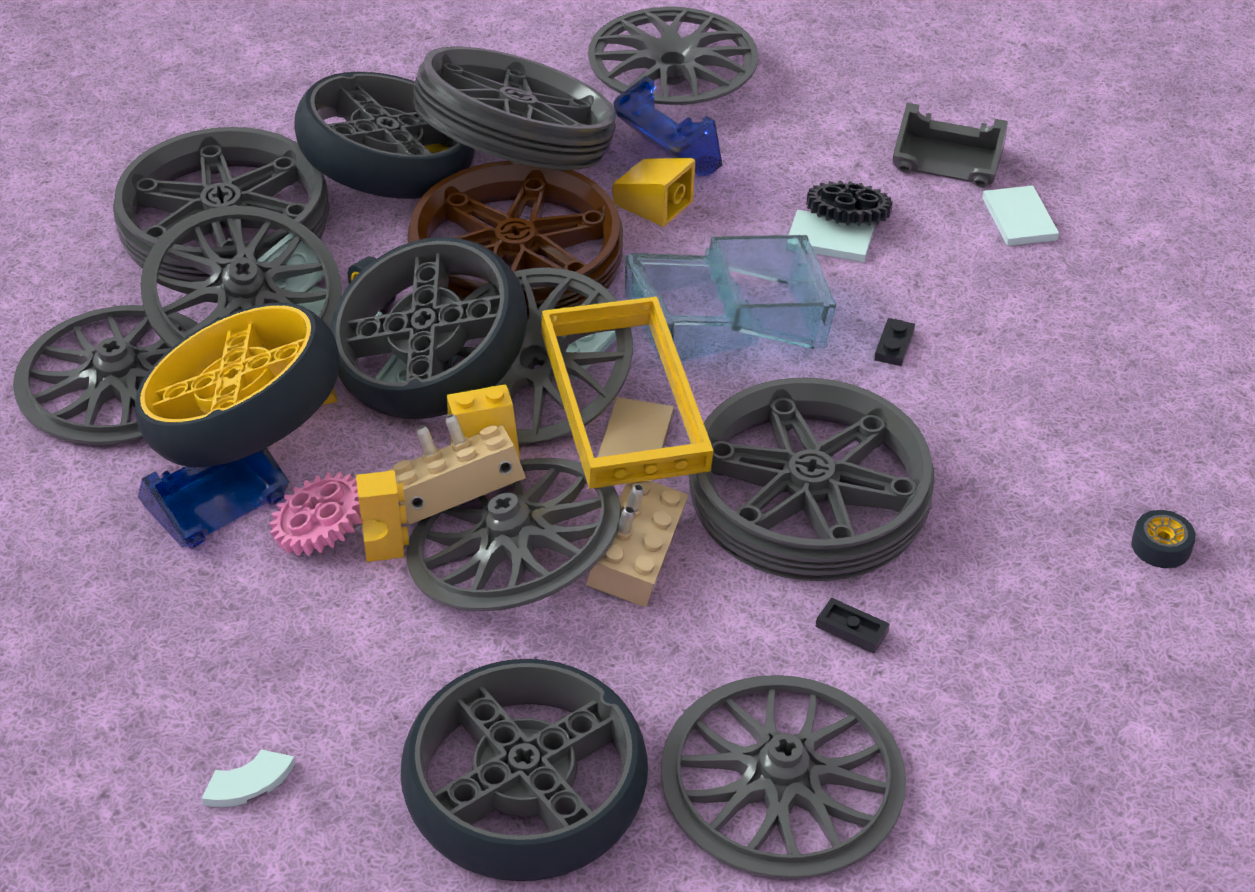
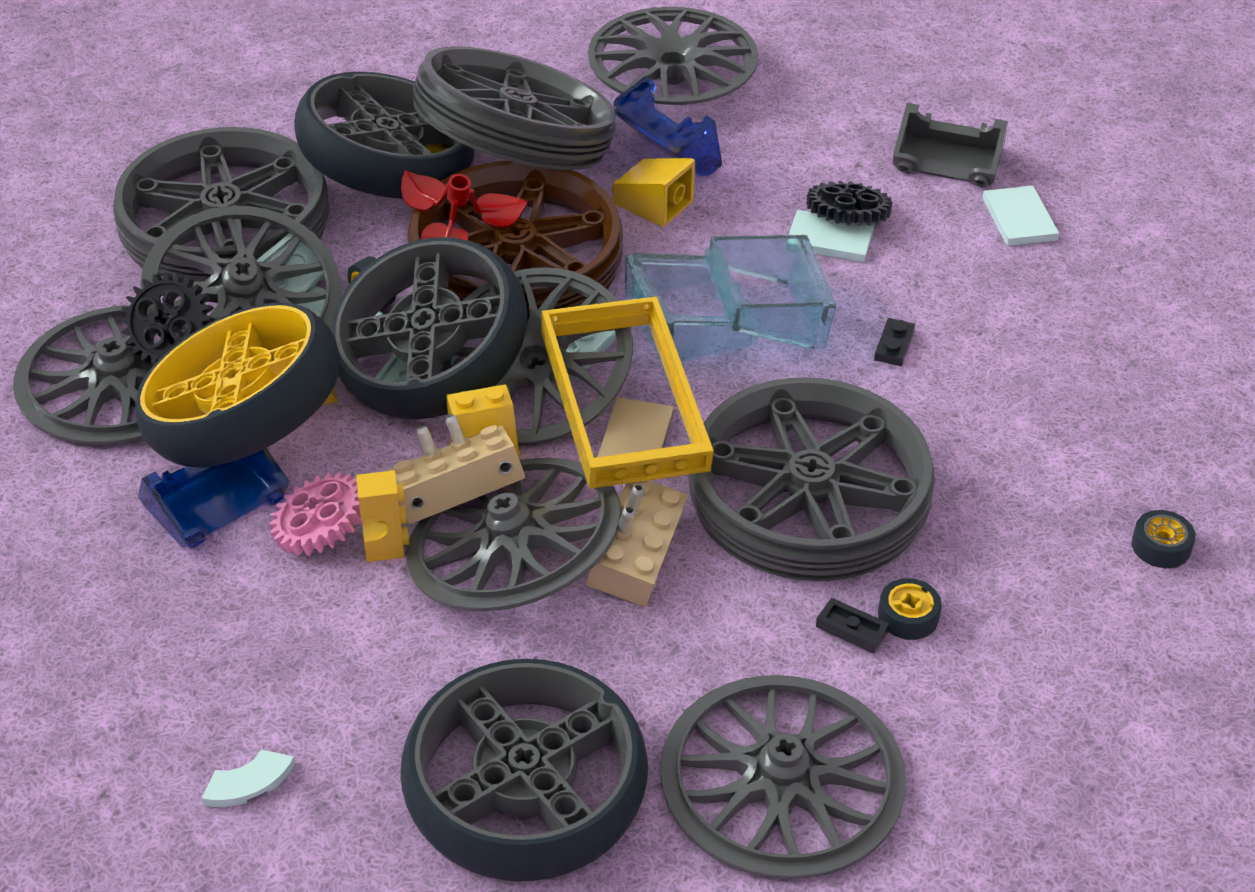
(144, 328): none -> black gear
(424, 191): none -> red plant
(910, 608): none -> black wheel

